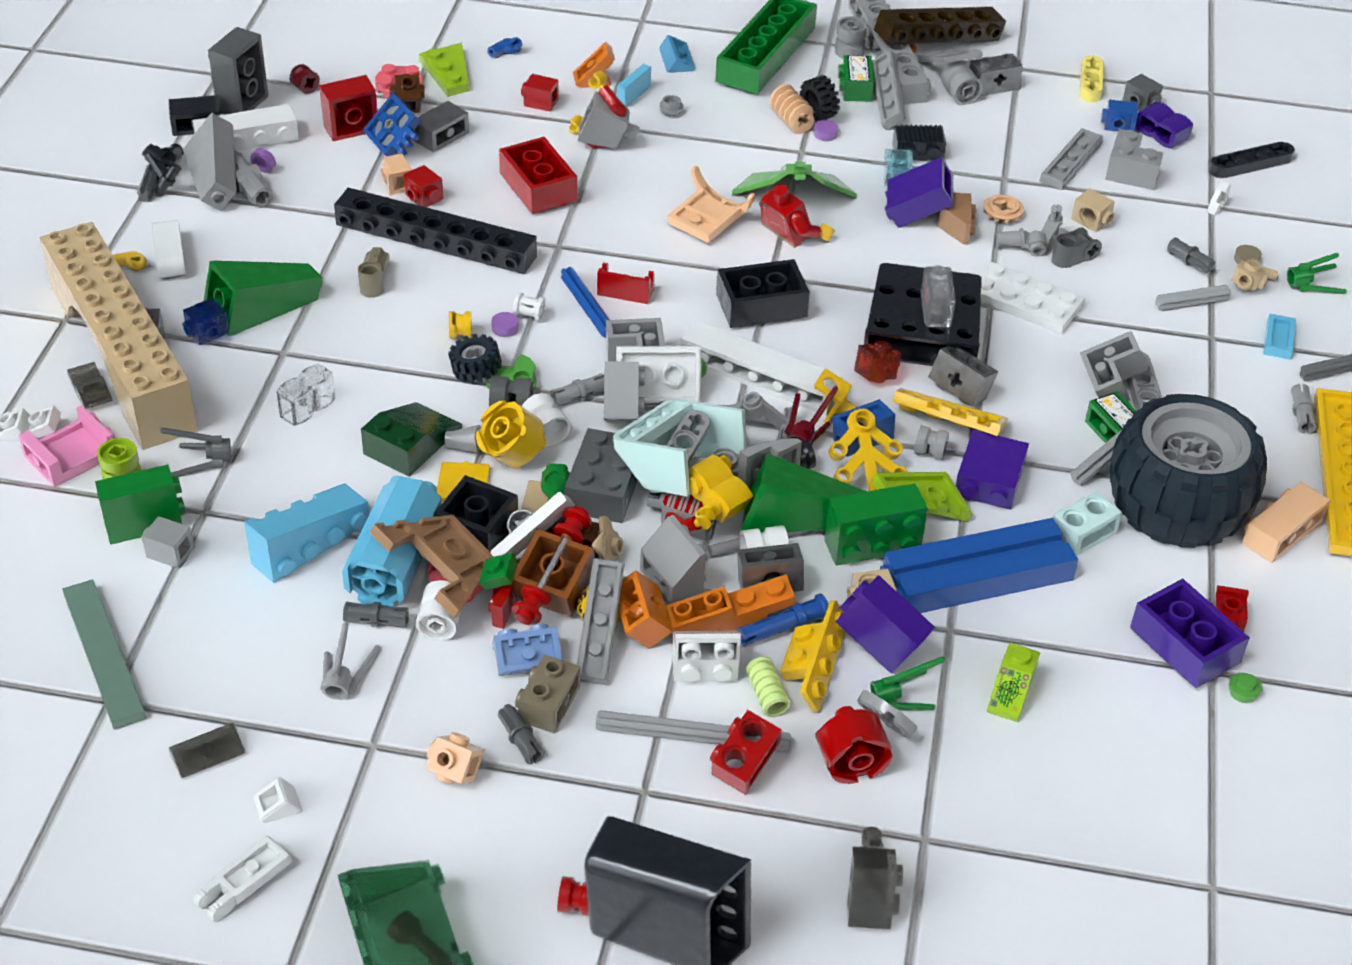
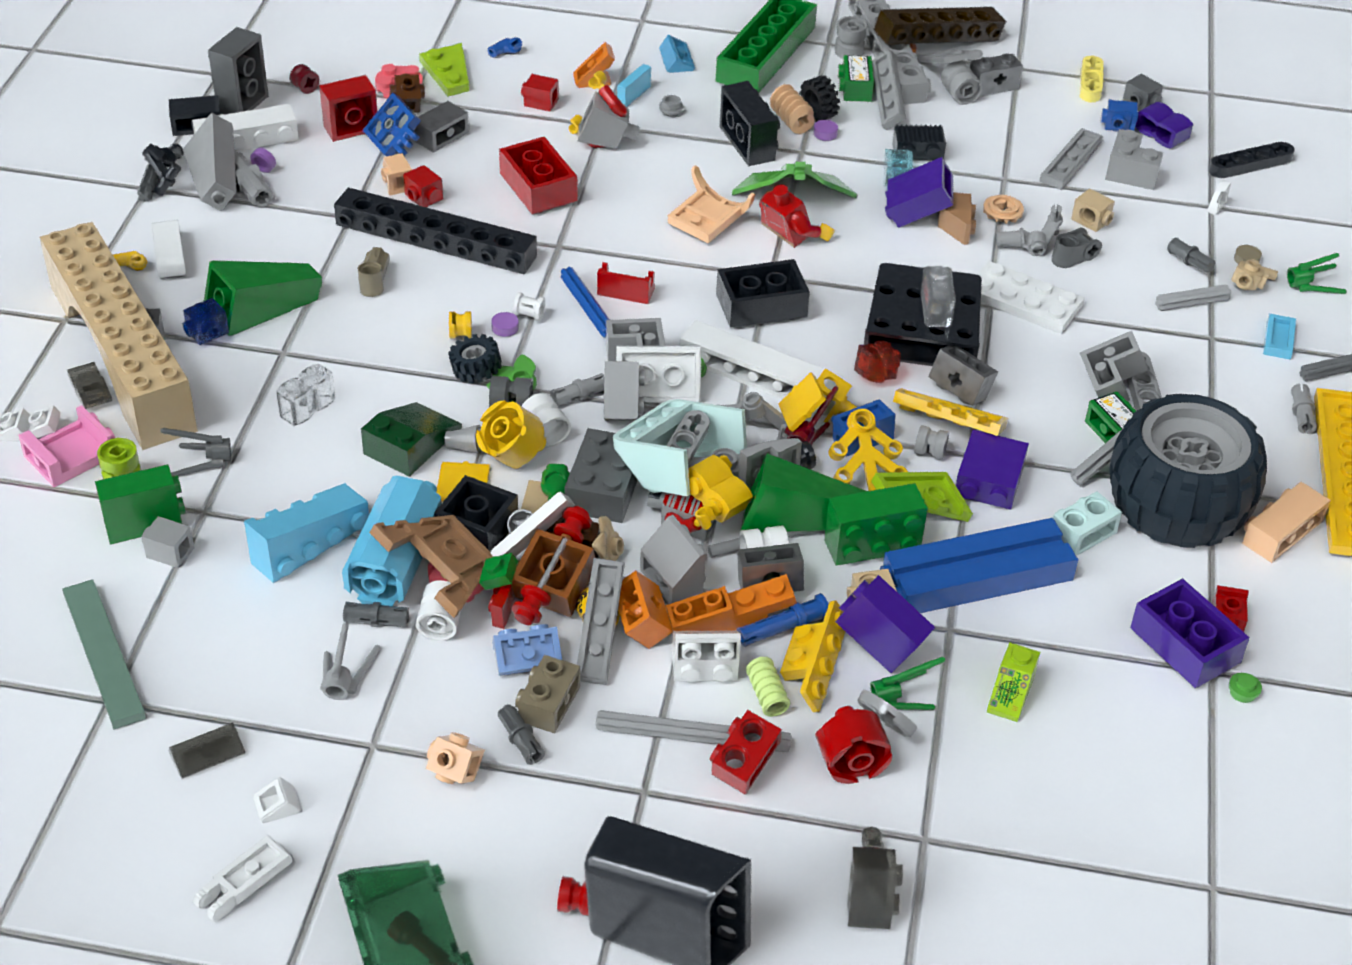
(749, 123): none -> black brick
(801, 401): none -> yellow piece

